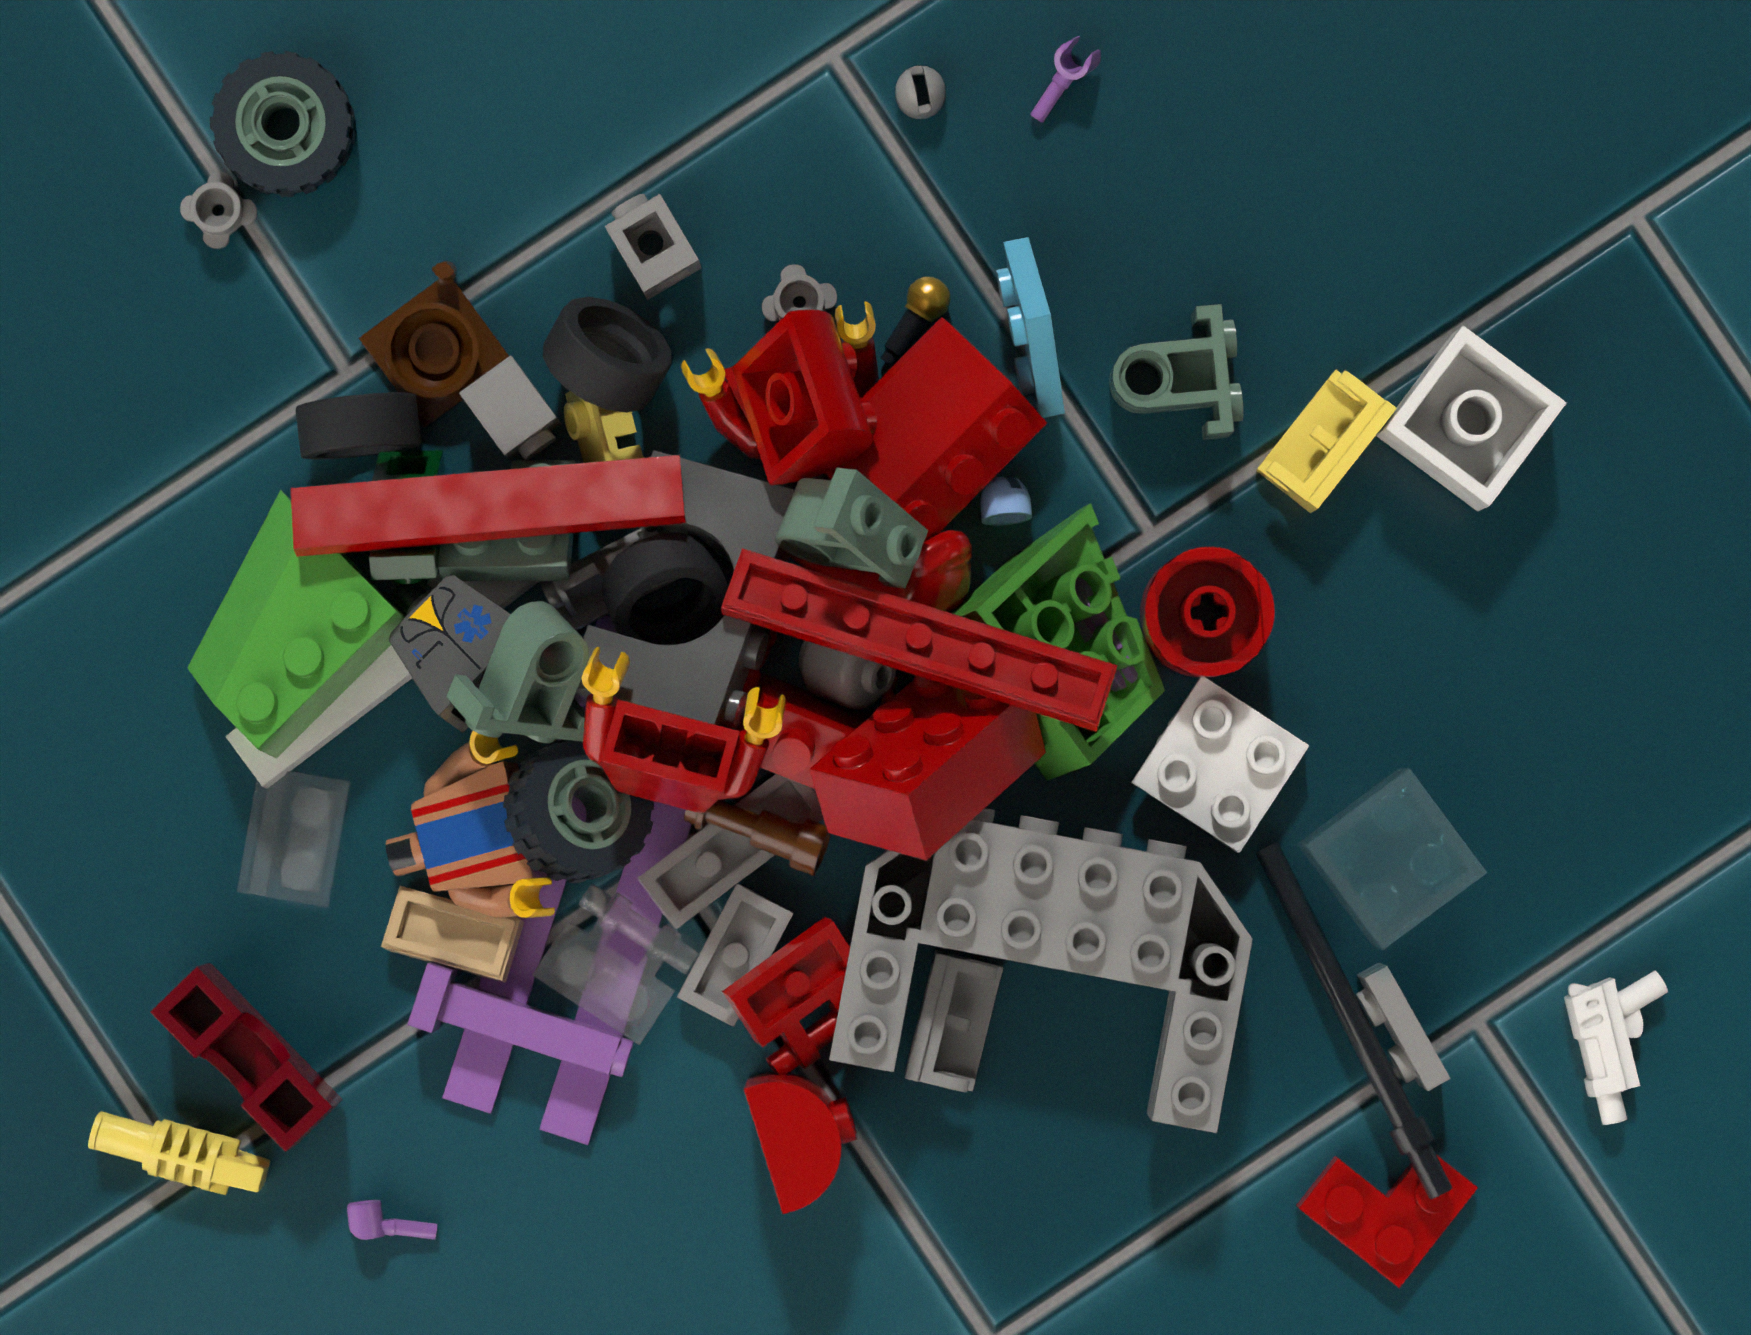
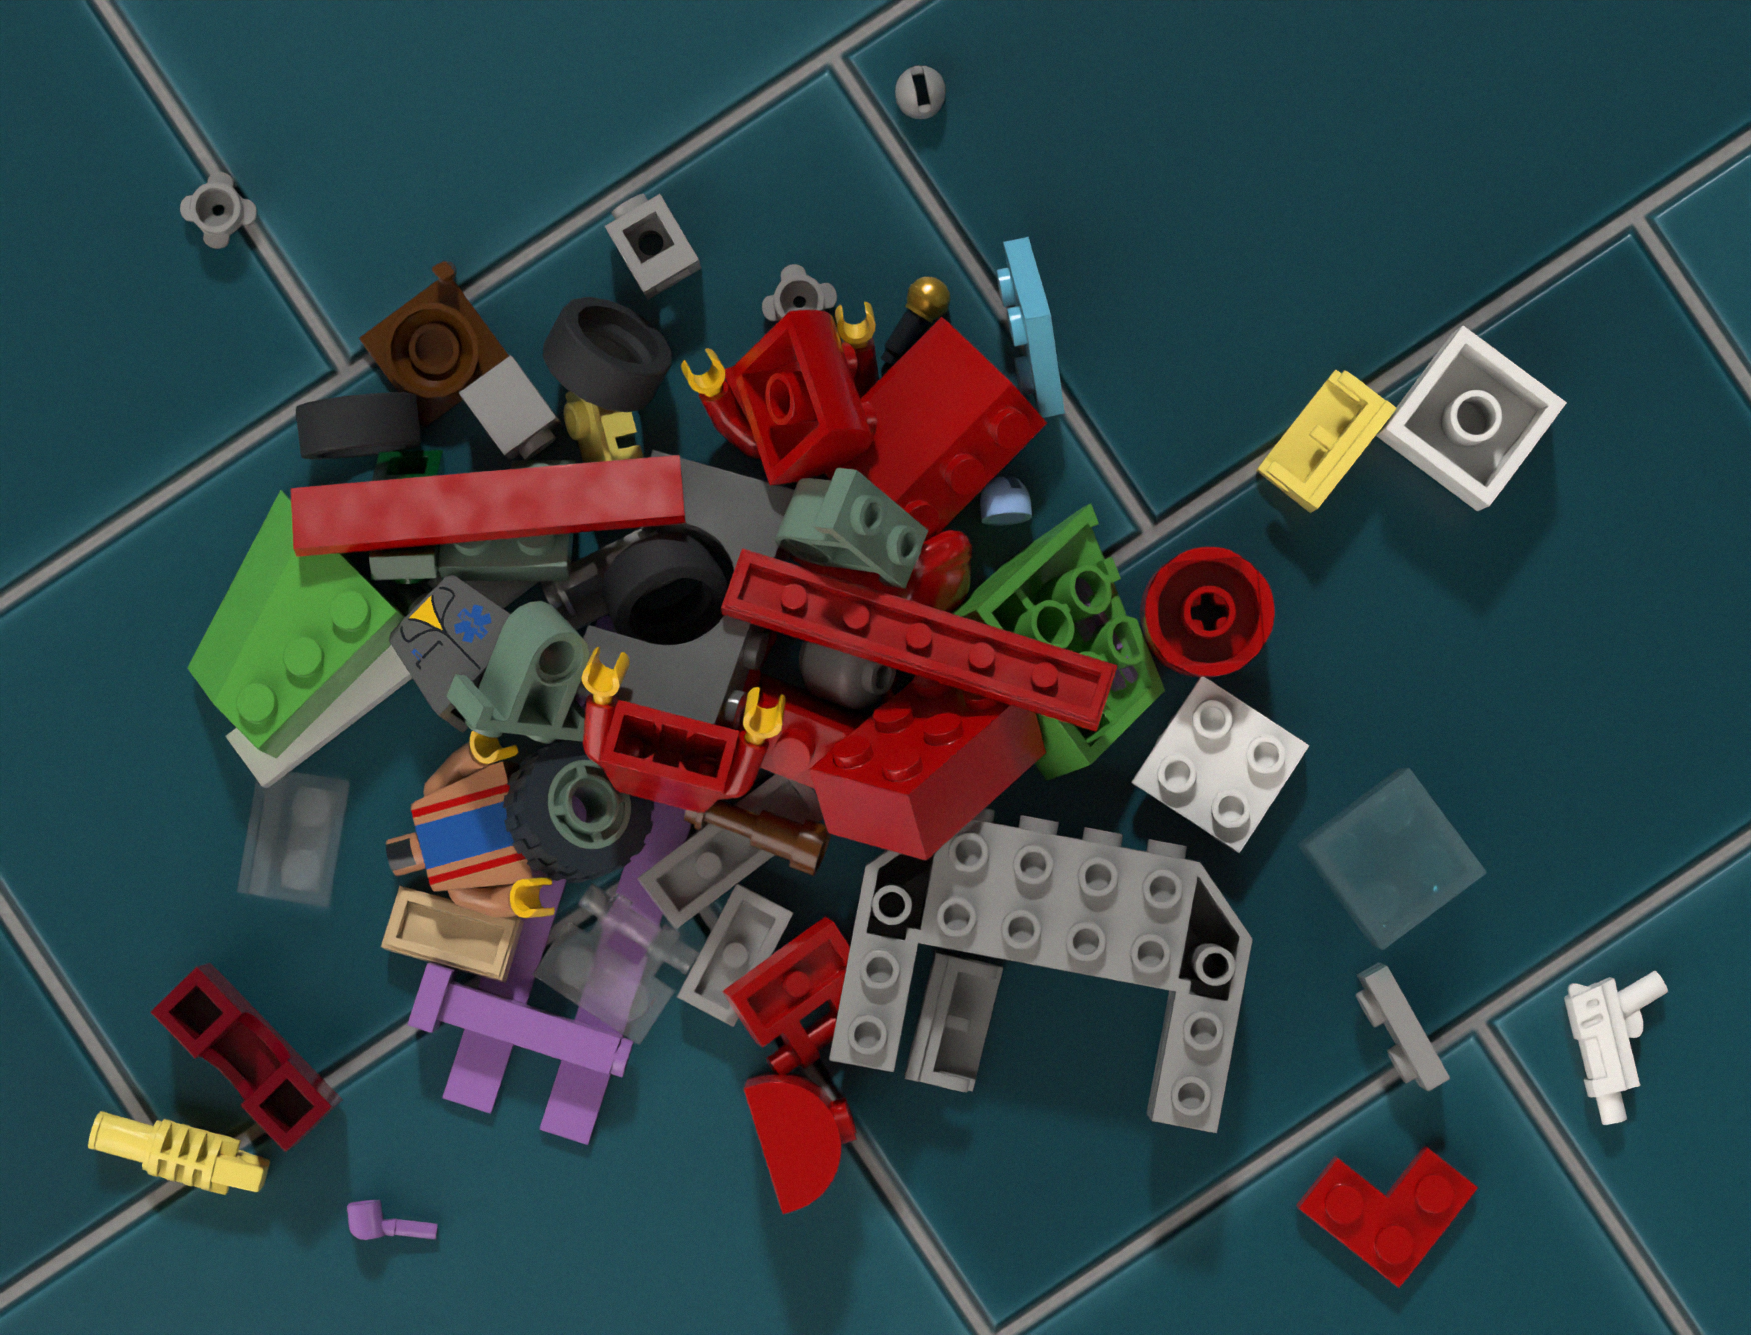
(275, 84): black wheel -> none
(1066, 72): medium lavender hand -> none
(1189, 373): sand green pin -> none
(1410, 1133): black bar -> none

